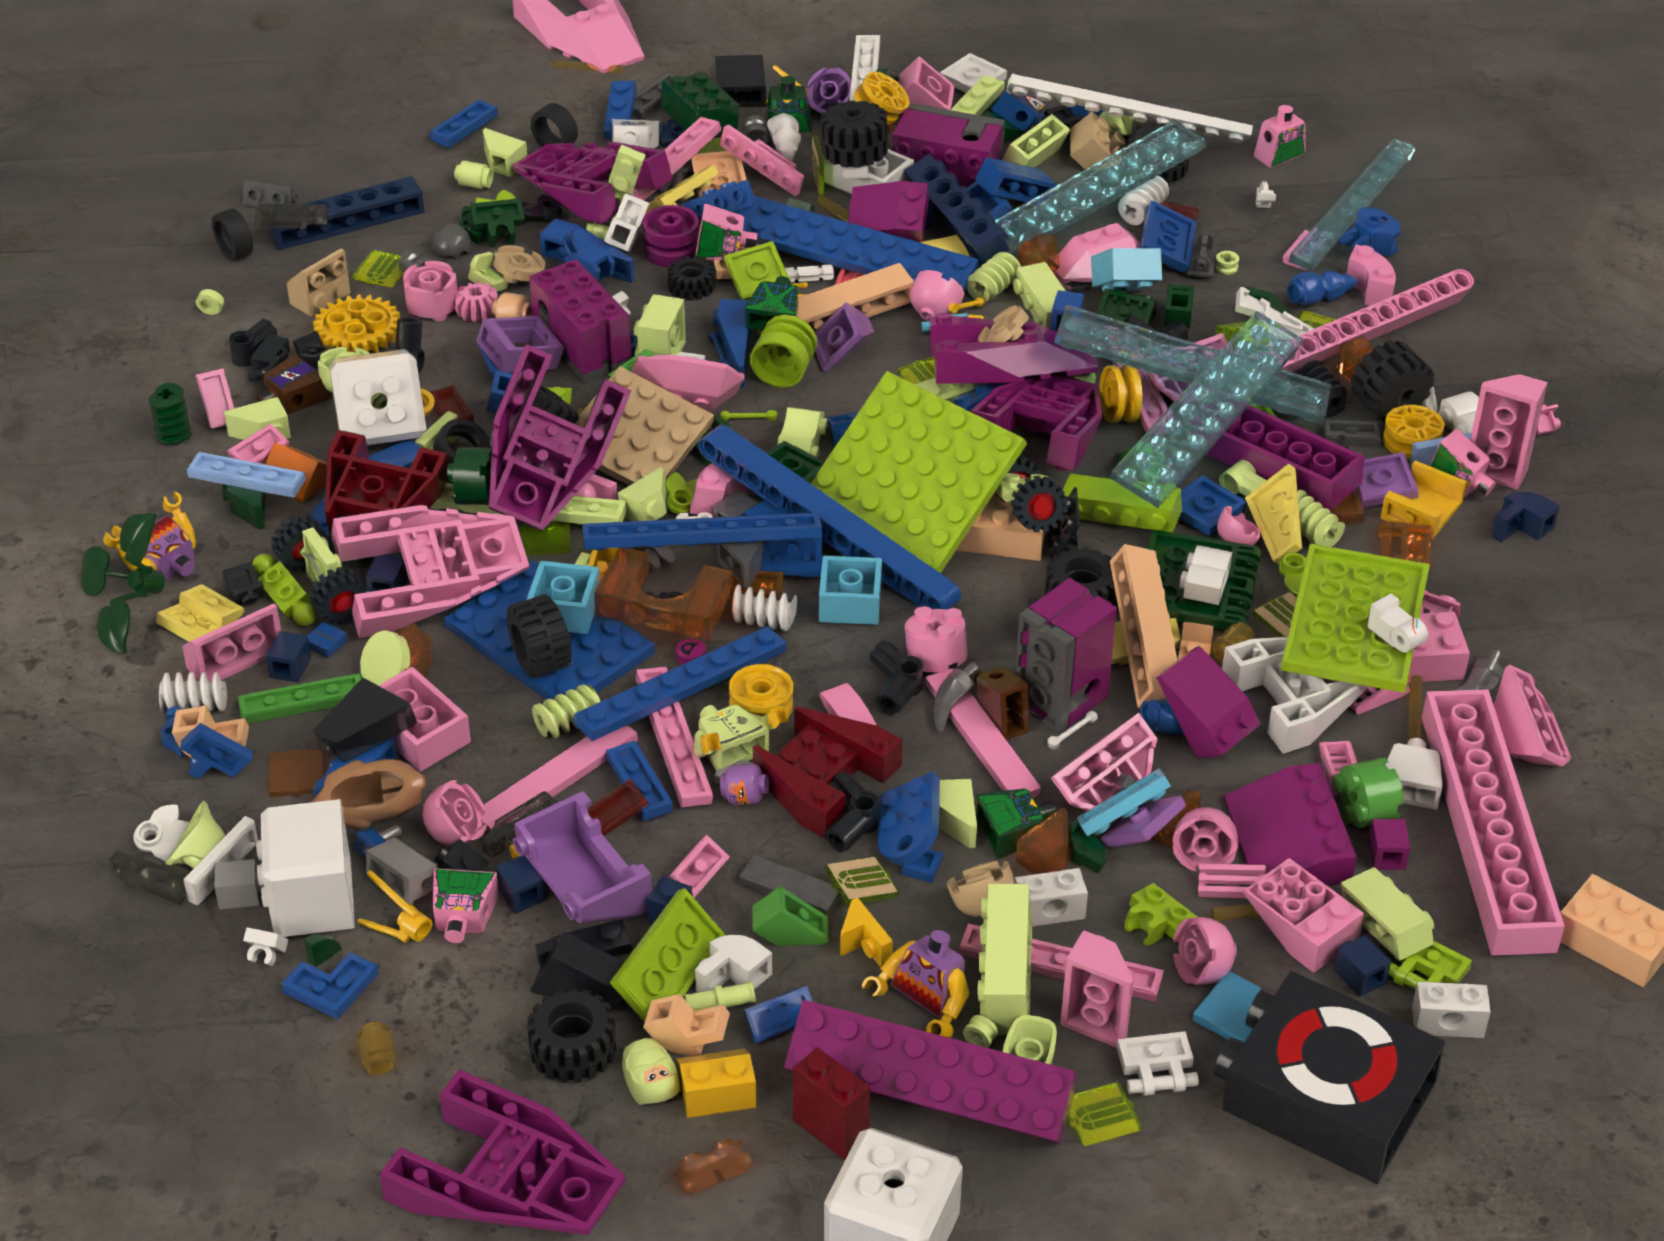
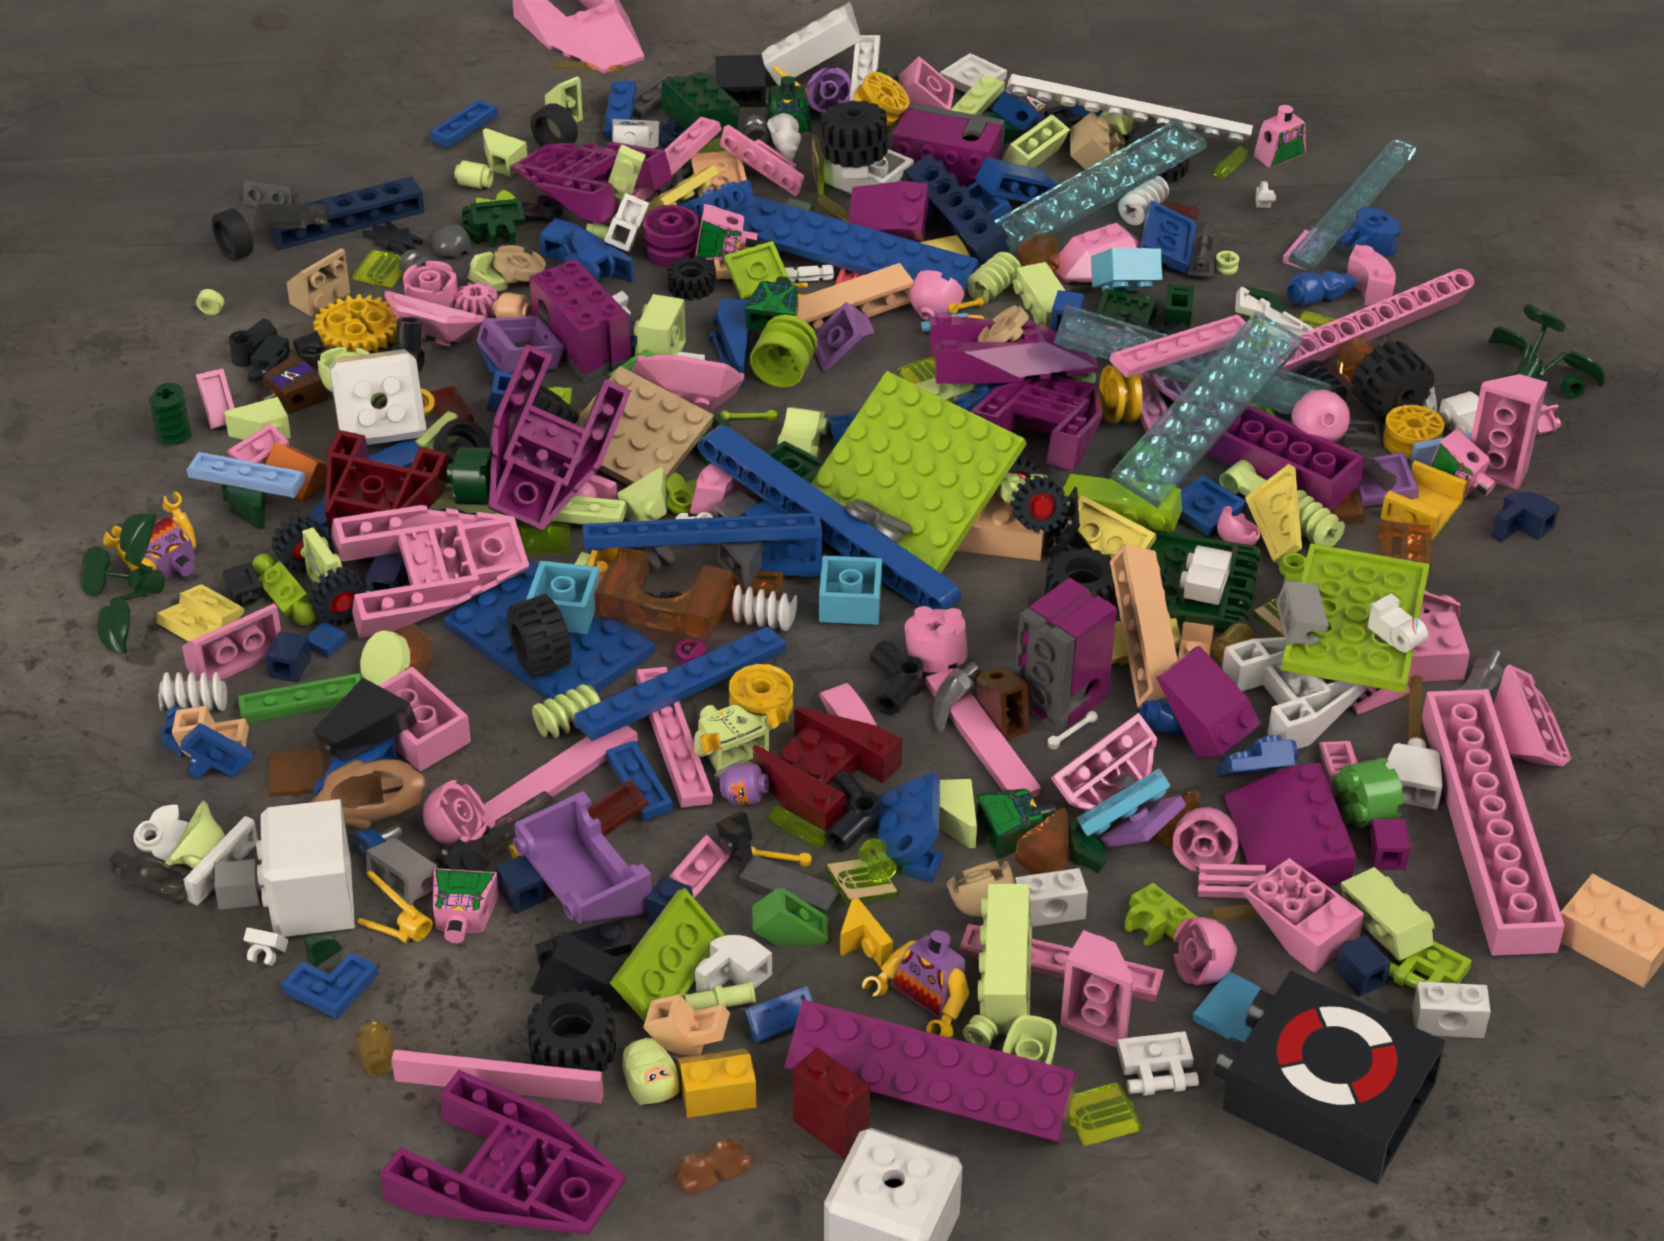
(392, 238): none -> black piece
(437, 320): none -> bright pink wedge
(512, 1076): none -> bright pink tile
(569, 96): none -> yellowish green slope
(736, 836): none -> black bracket
(797, 826): none -> clear neon green axle
(804, 858): none -> yellow hinge
(813, 43): none -> white slope
(880, 520): none -> flat silver piece
(880, 858): none -> clear neon green bush
(1108, 530): none -> light yellow wing
(1176, 346): none -> bright pink tile
(1232, 161): none -> clear neon green axle
(1265, 755): none -> plate
(1301, 612): none -> light grey hinge
(1322, 415): none -> bright pink cylinder
(1374, 472): none -> clear smoke pin
(1530, 364): none -> dark green plant
(1569, 387): none -> dark green hinge

